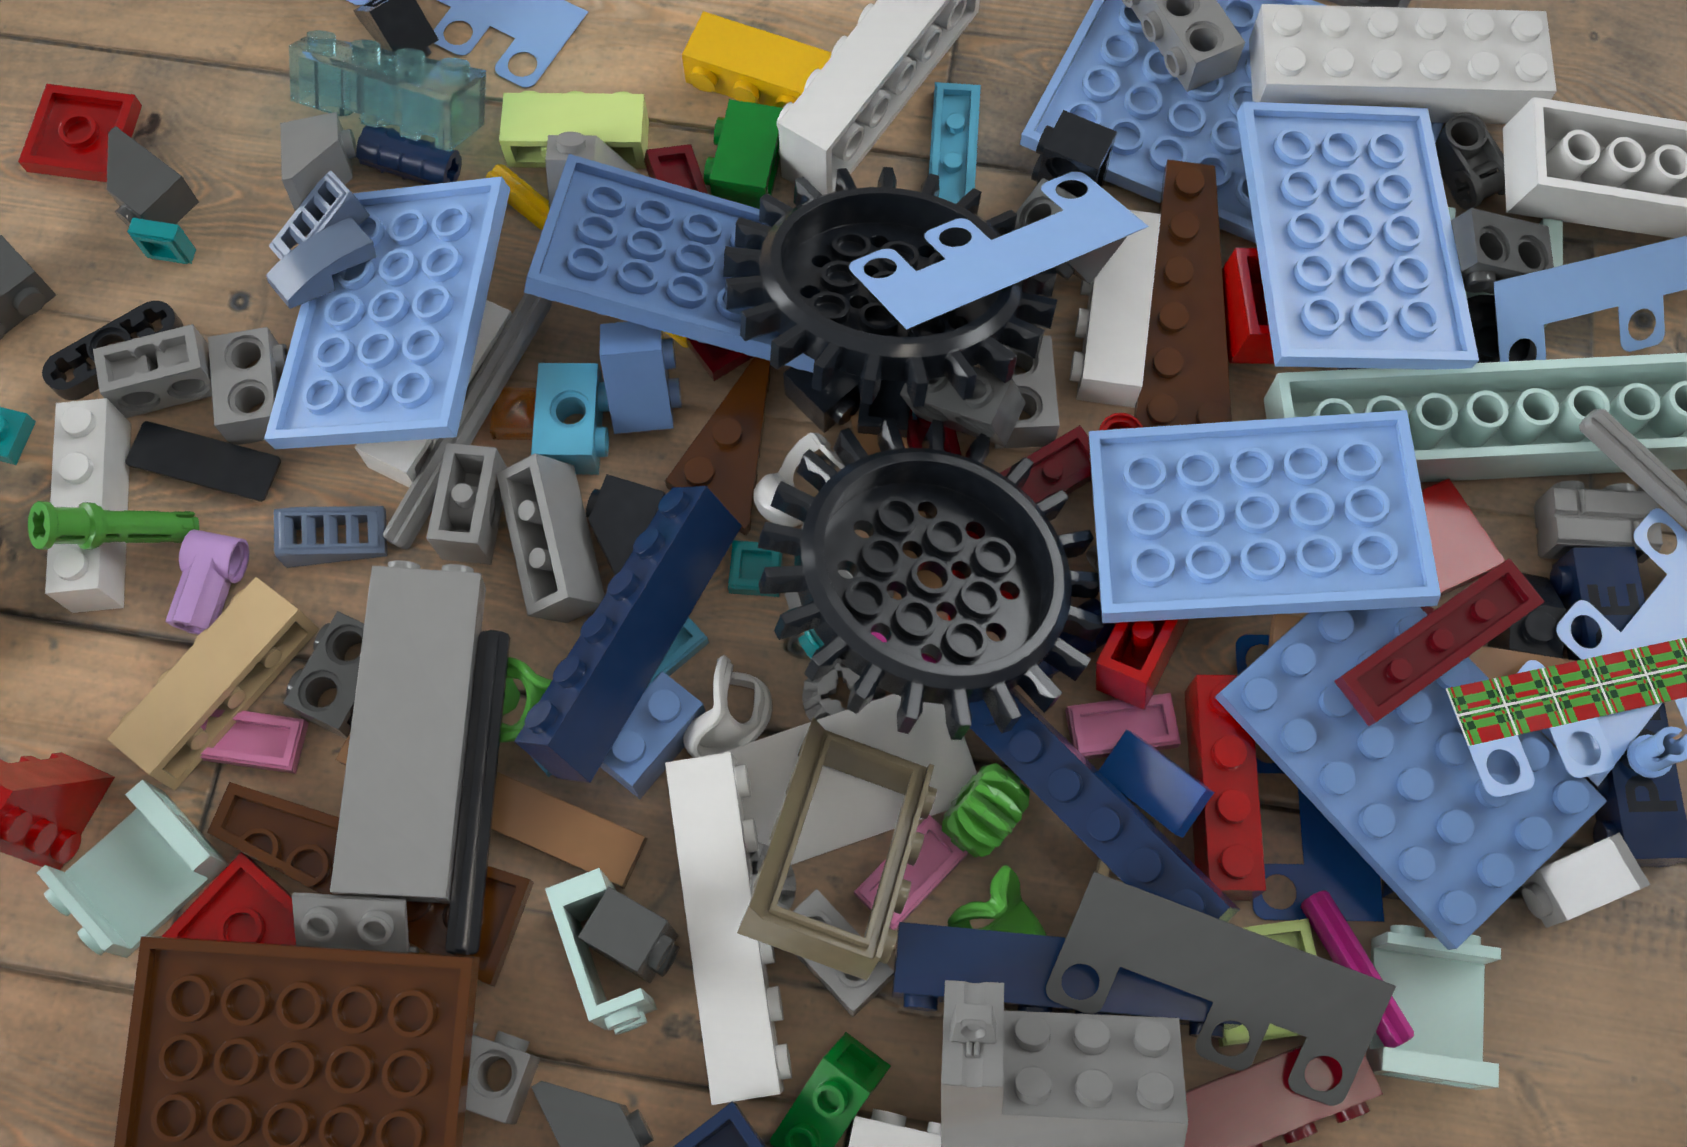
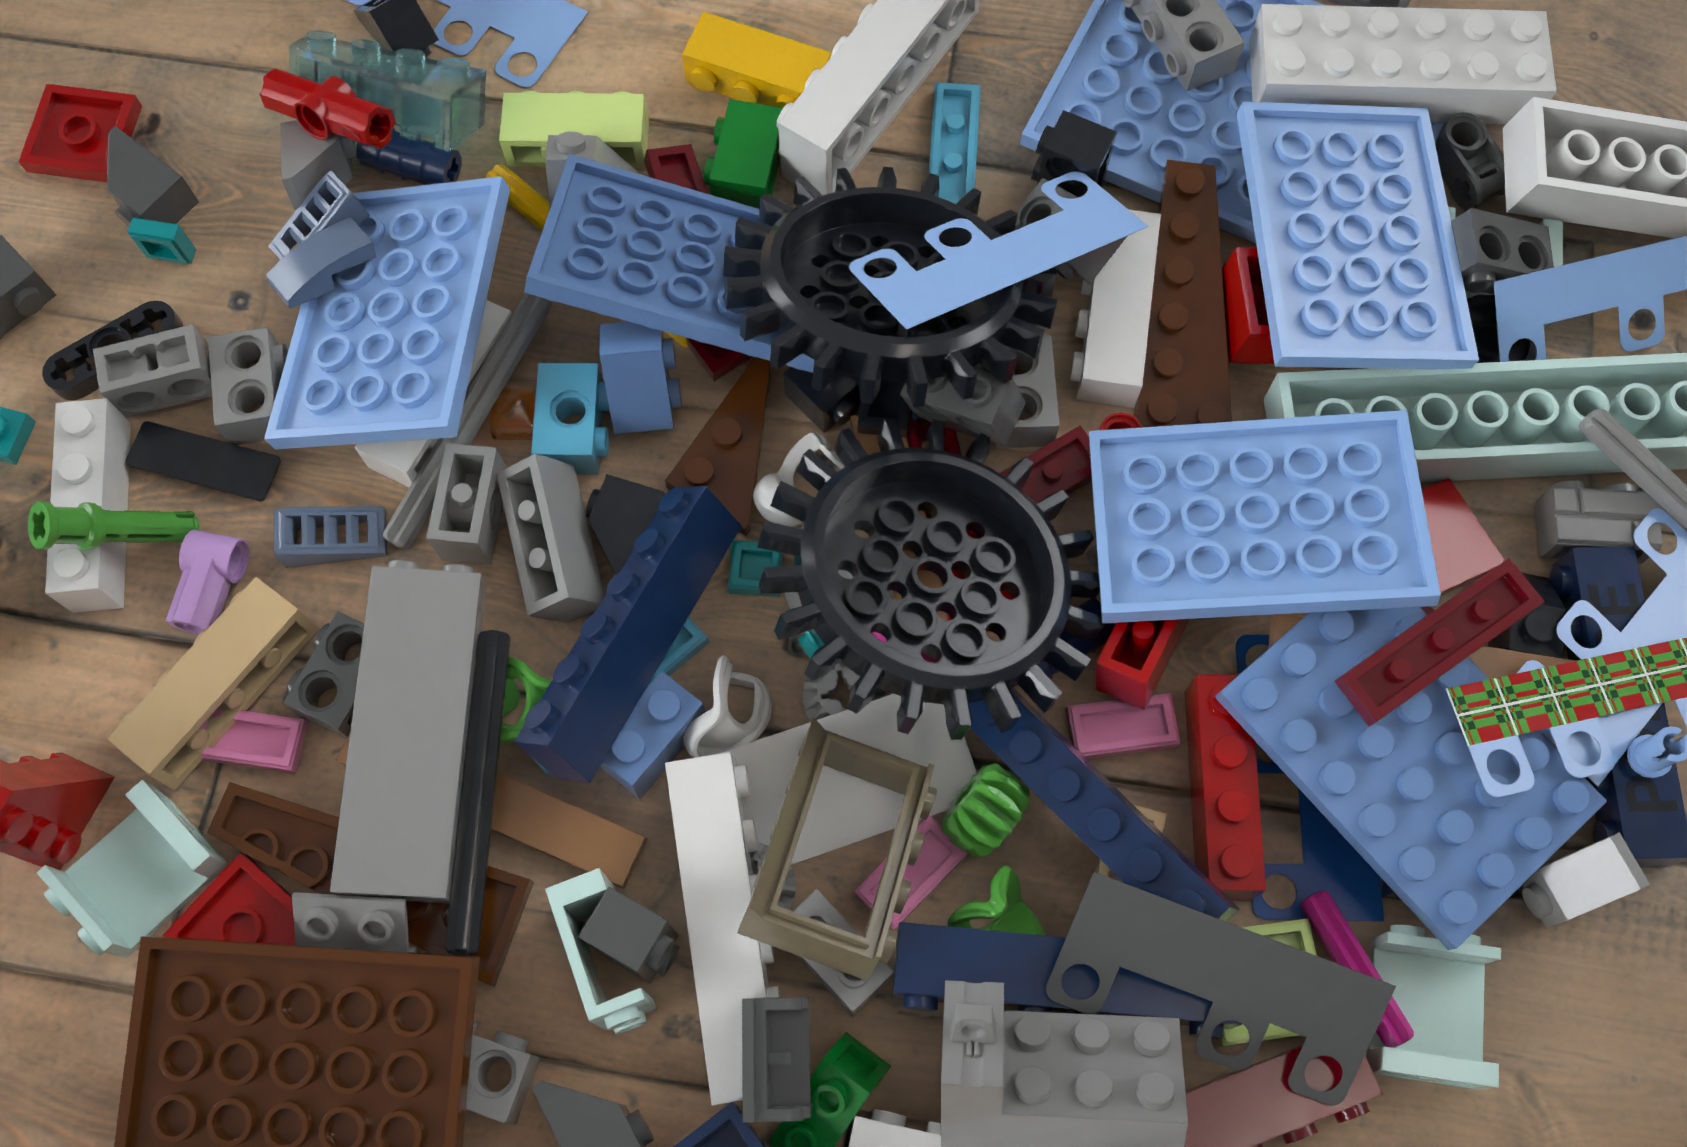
(327, 108): none -> red piece
(776, 1059): none -> dark grey hinge
(1155, 783): blue tile -> none

